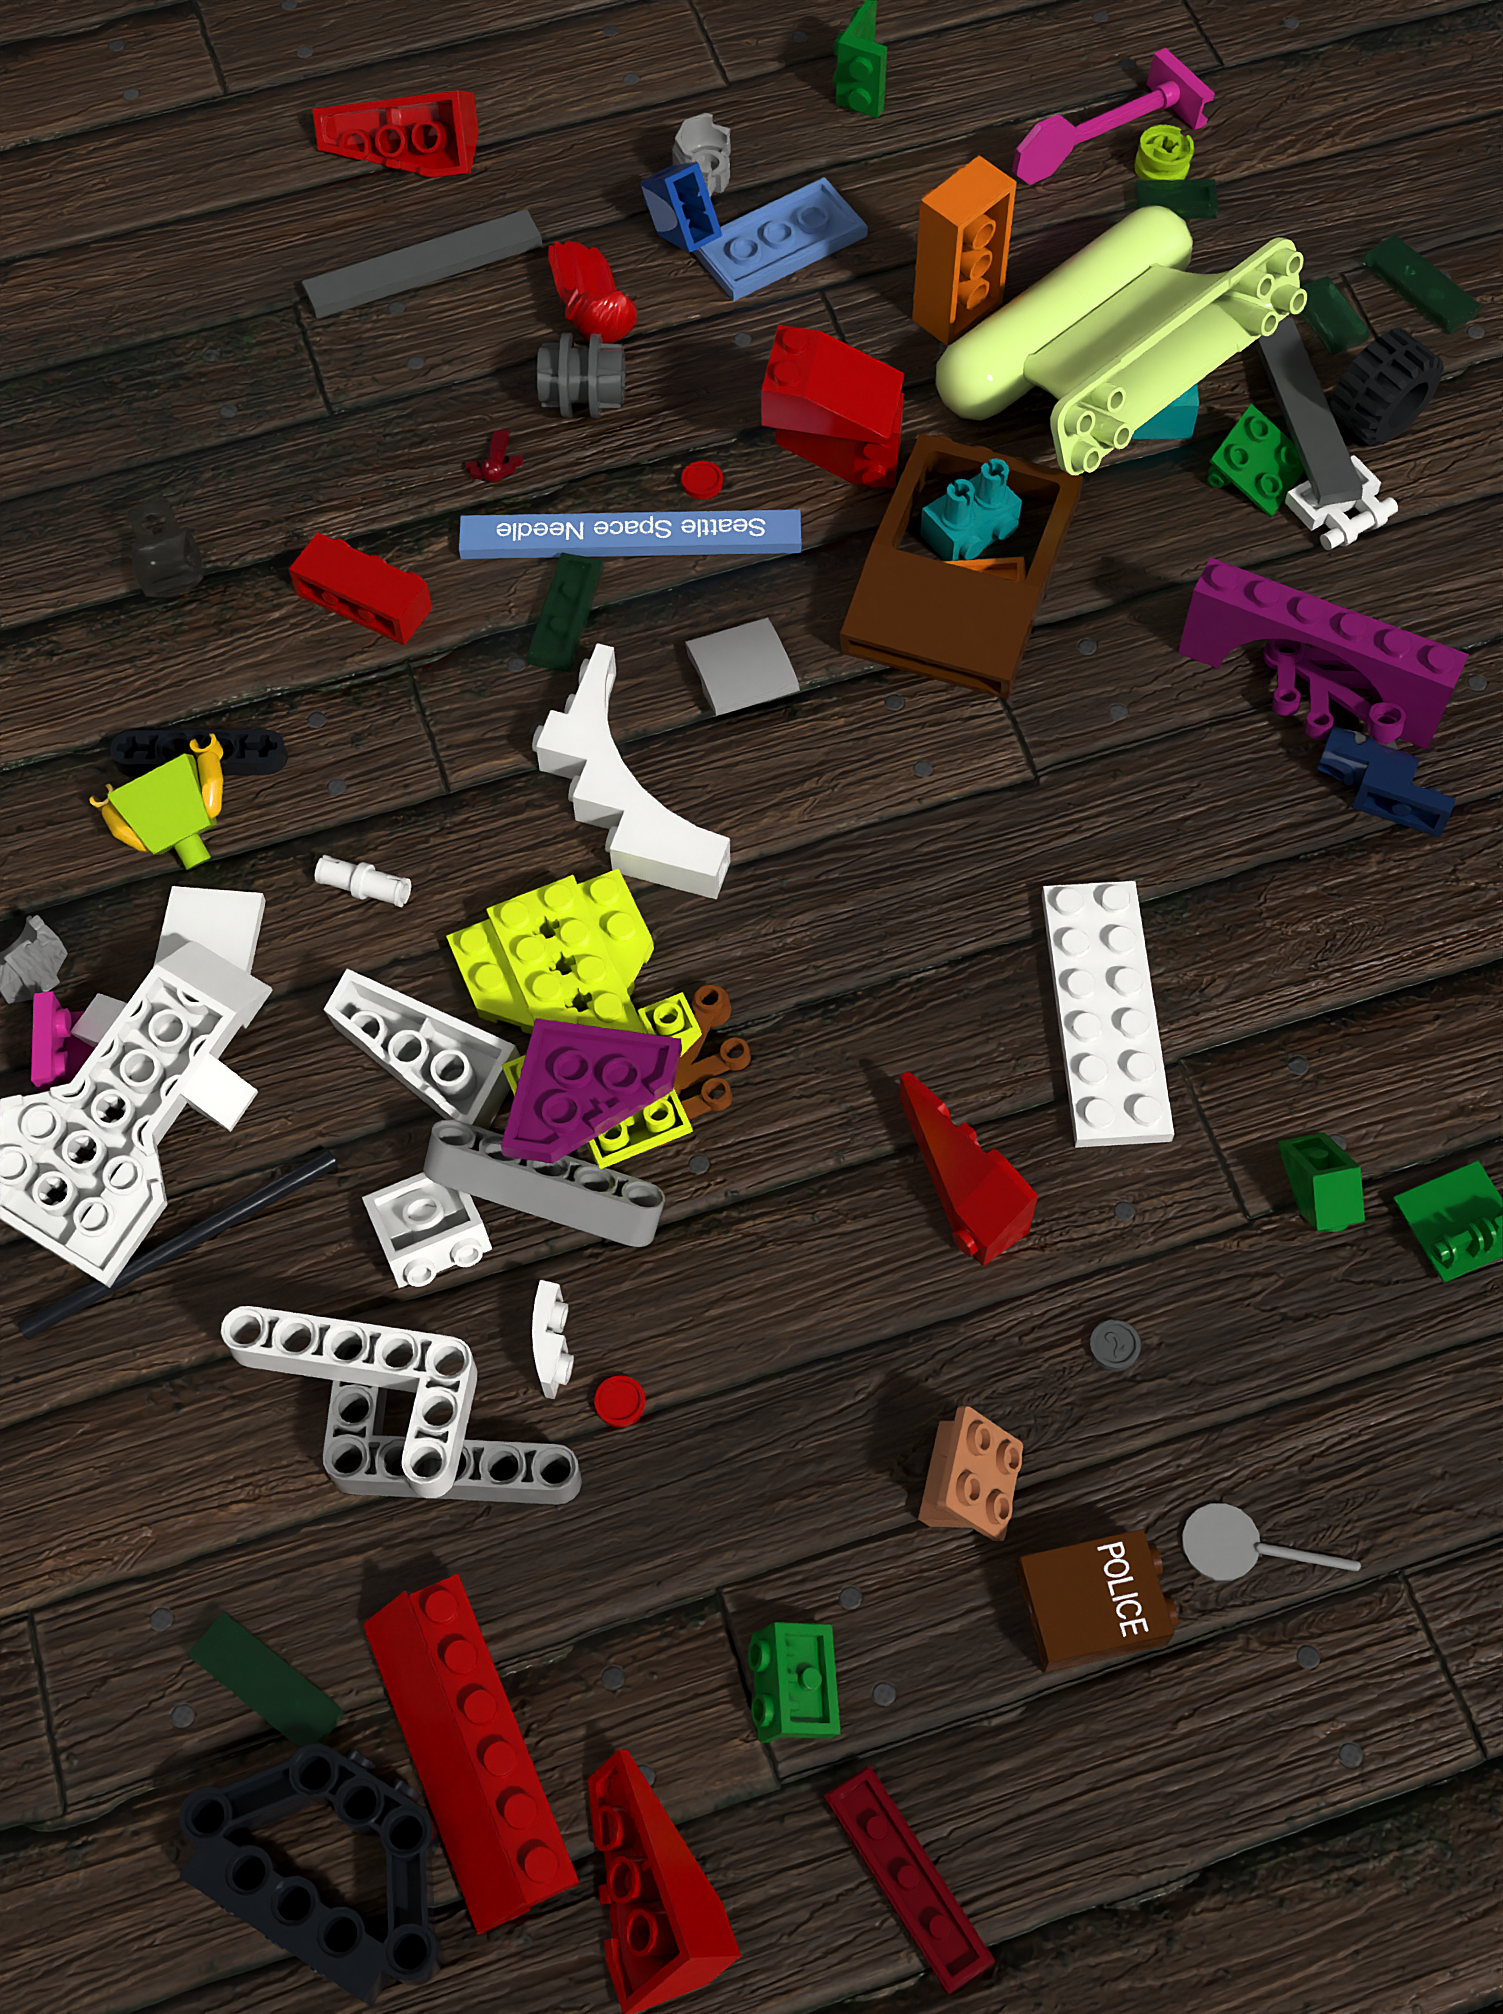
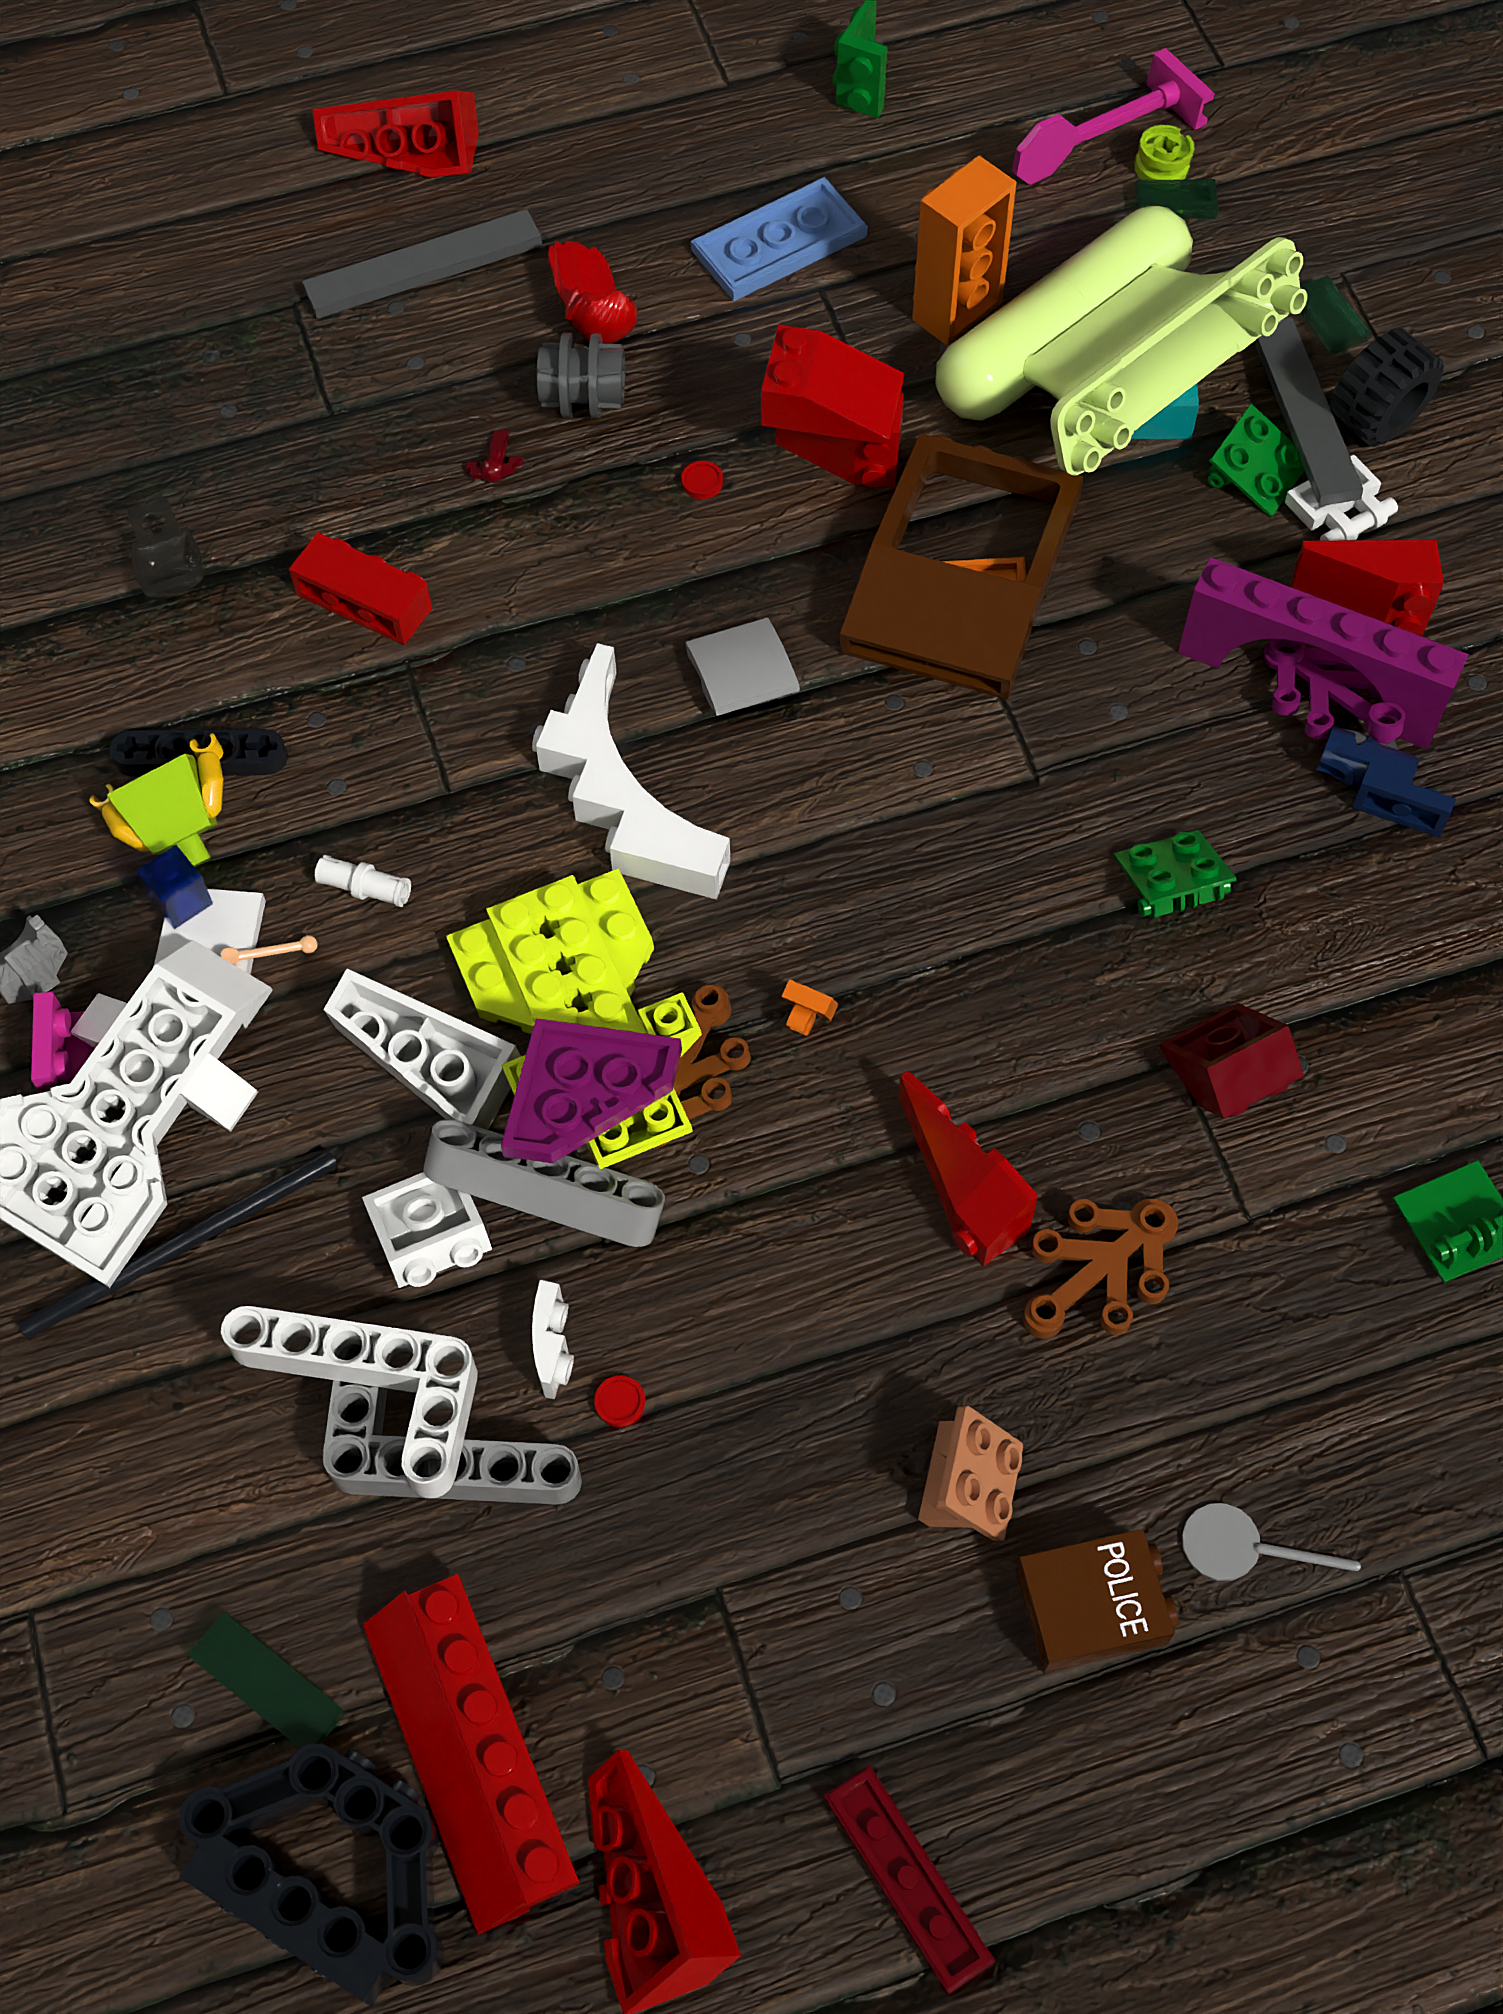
(175, 886): none -> clear blue brick
(307, 944): none -> light nougat hinge
(565, 612): clear green tile -> none
(630, 534): medium blue tile -> none
(680, 201): blue torso -> none
(709, 146): light grey hair -> none
(794, 1682): green bracket -> none
(807, 1005): none -> orange tile
(972, 514): teal brick -> none
(1105, 1260): none -> dark orange plant
(1106, 1015): white plate -> none
(1115, 1345): dark grey piece -> none
(1175, 872): none -> green hinge
(1234, 1059): none -> dark red slope
(1323, 1181): green slope -> none
(1376, 578): none -> red slope
(1422, 284): clear green tile -> none

